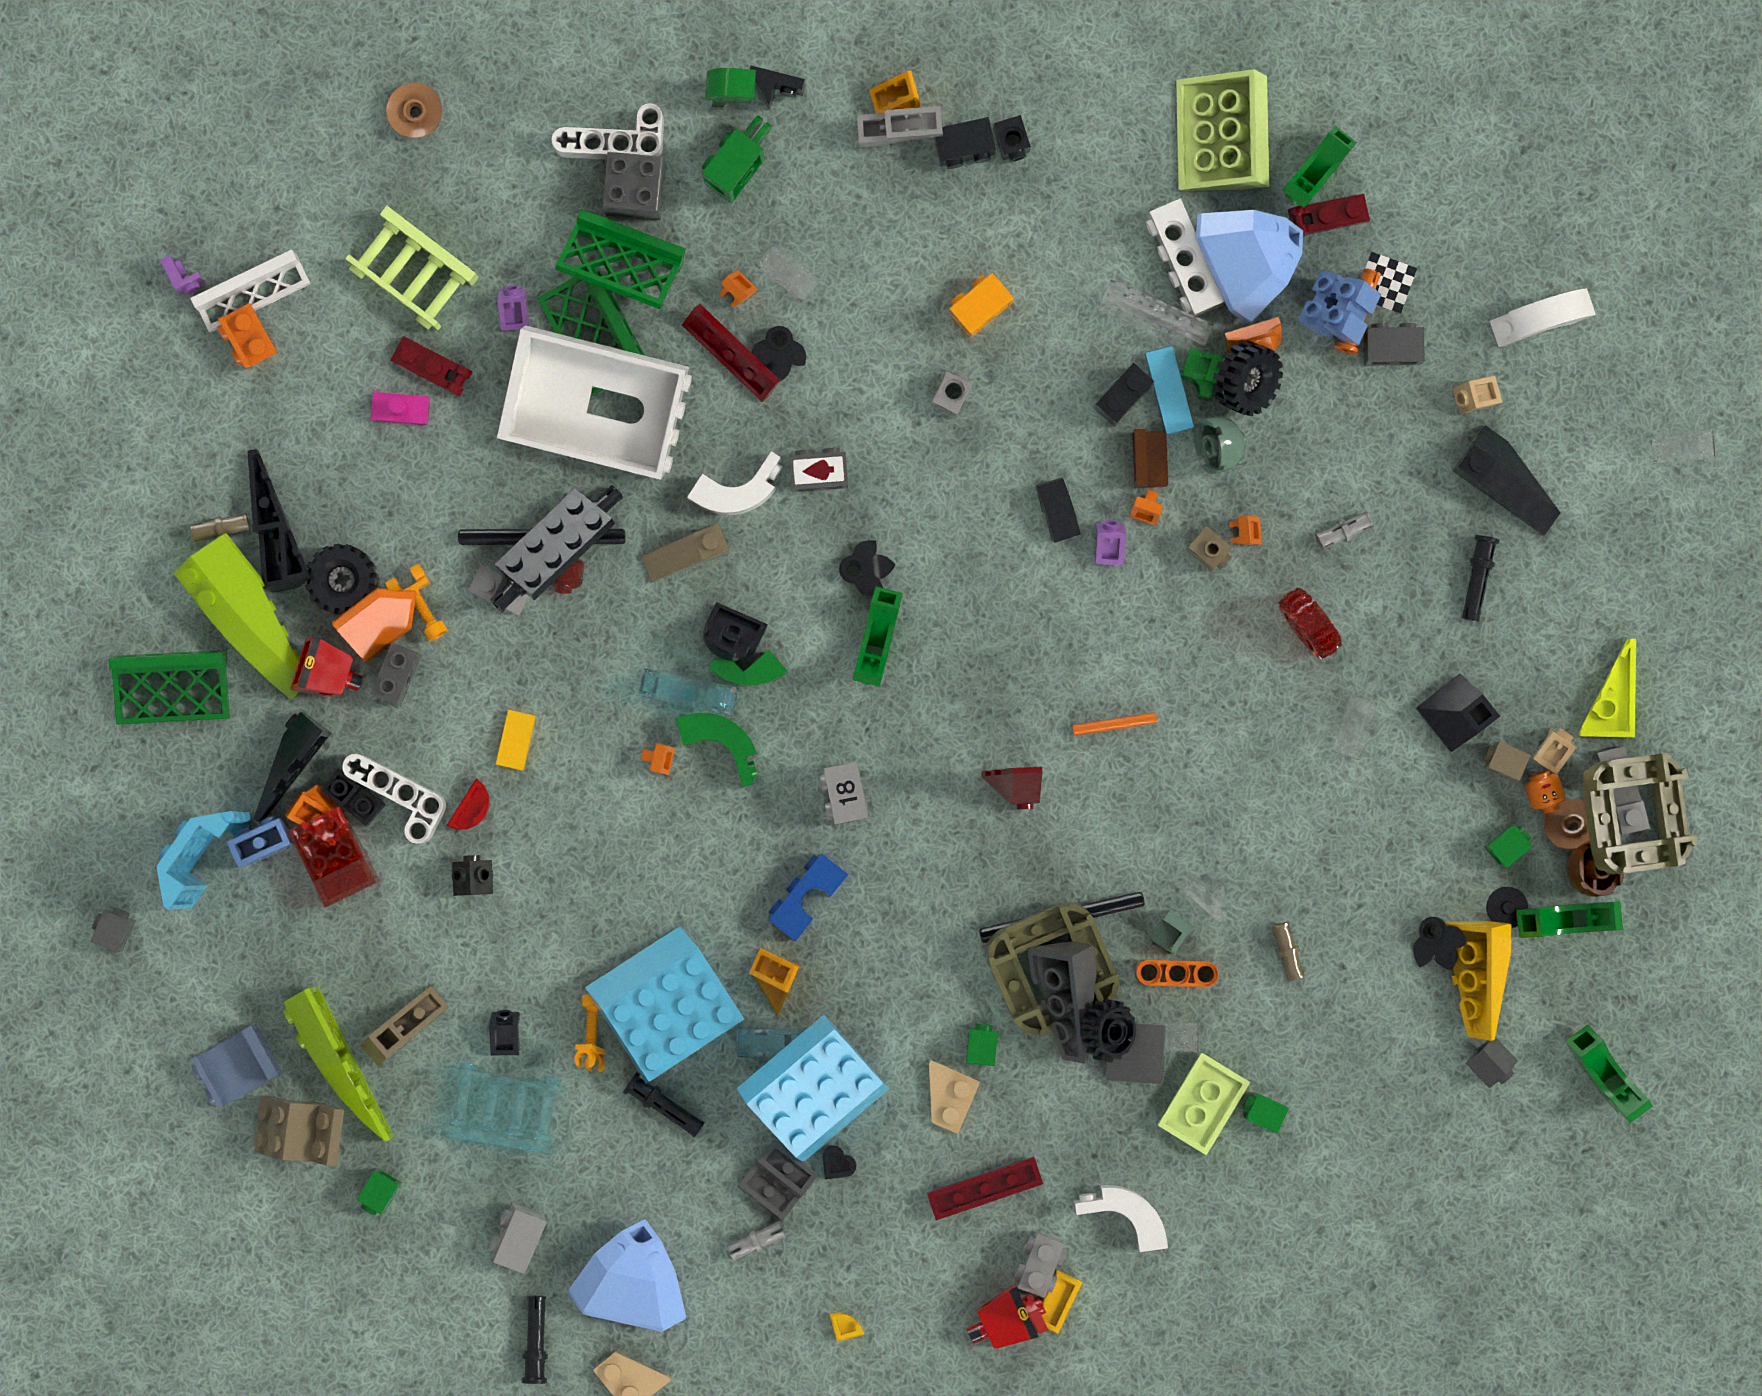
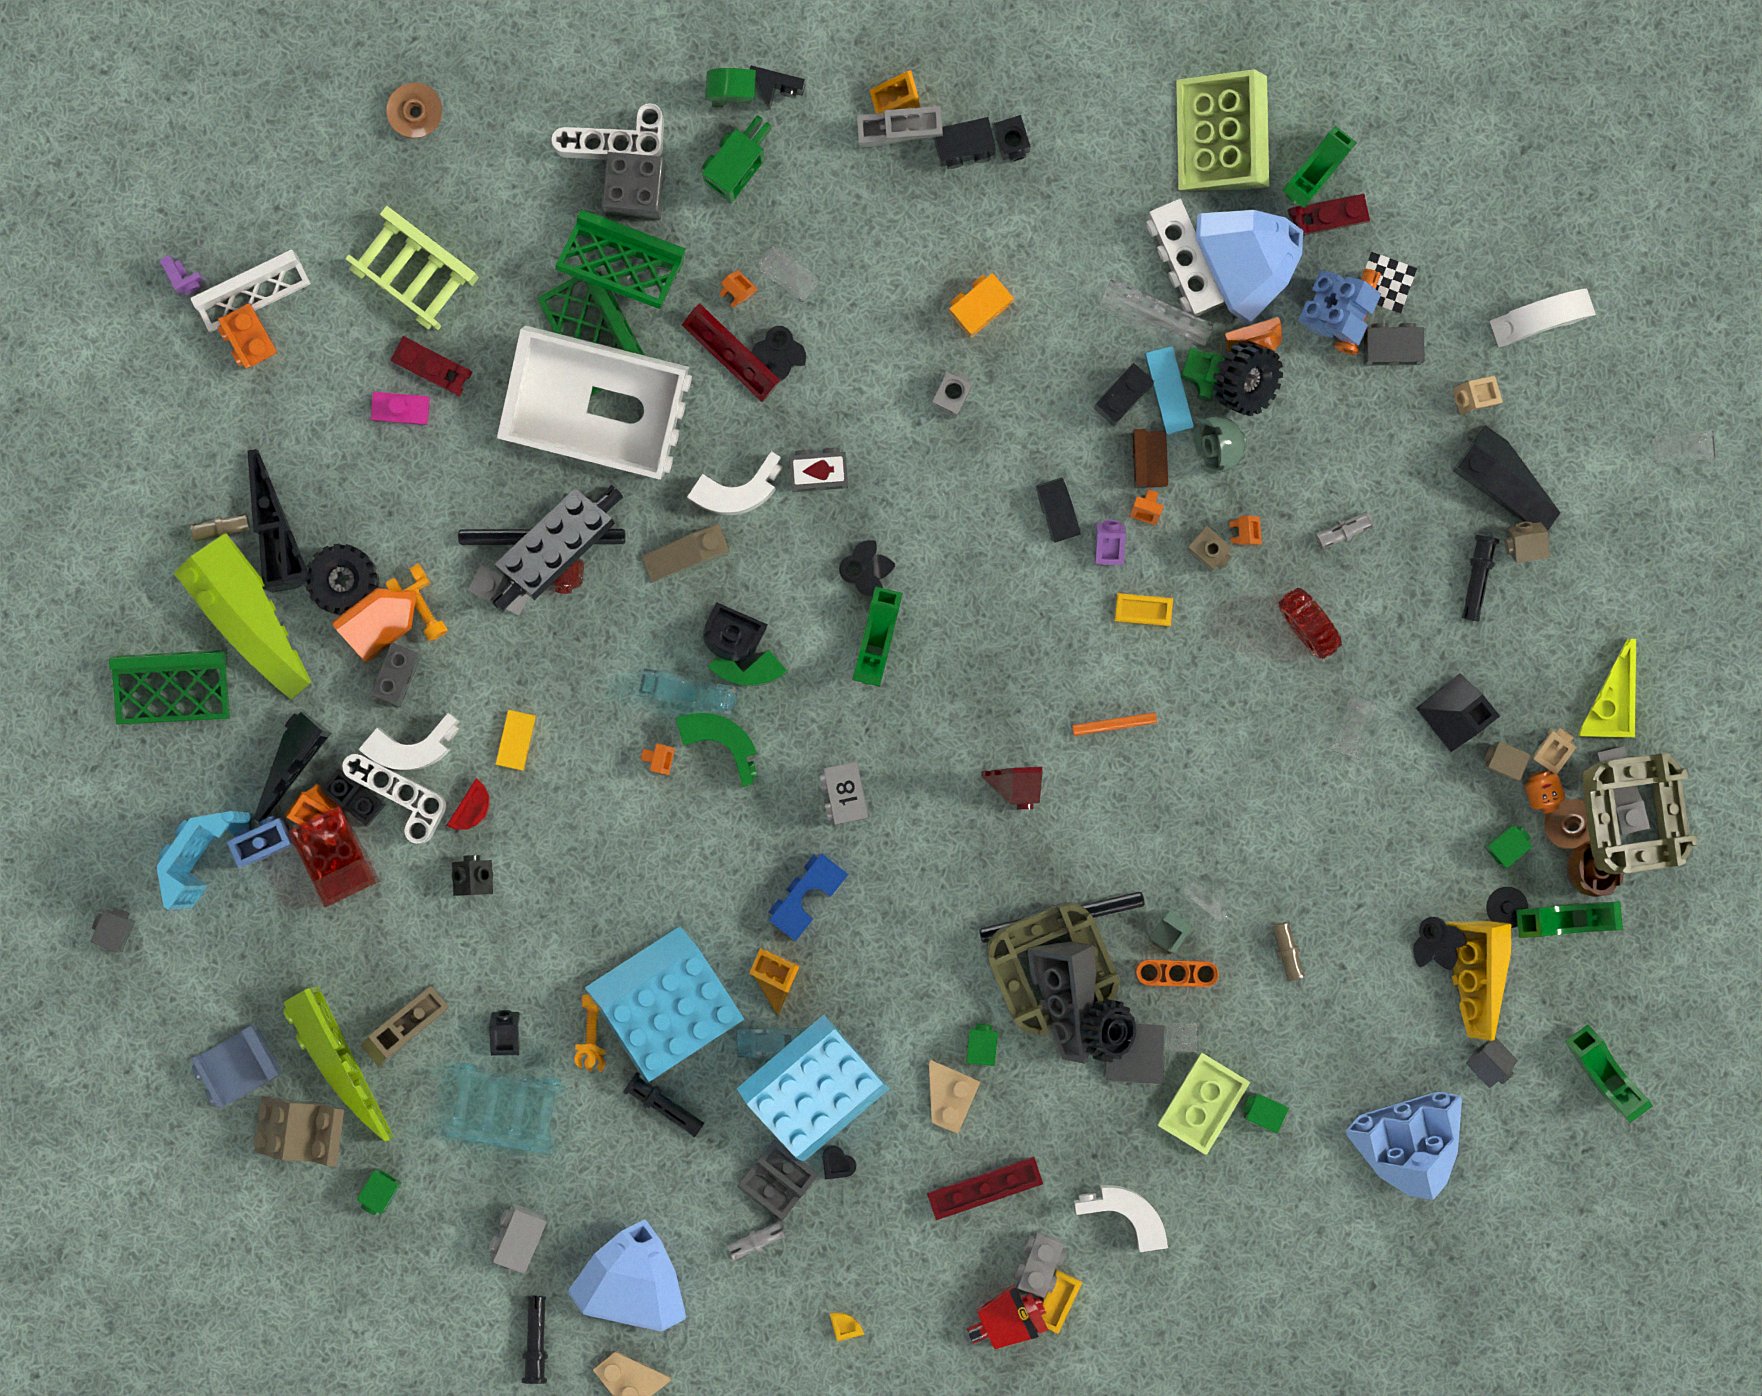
(324, 670): red torso -> none
(391, 754): none -> white arch
(512, 308): medium lavender bracket -> none
(1143, 609): none -> yellow tile
(1411, 1142): none -> light blue brick
(1527, 542): none -> dark tan brick

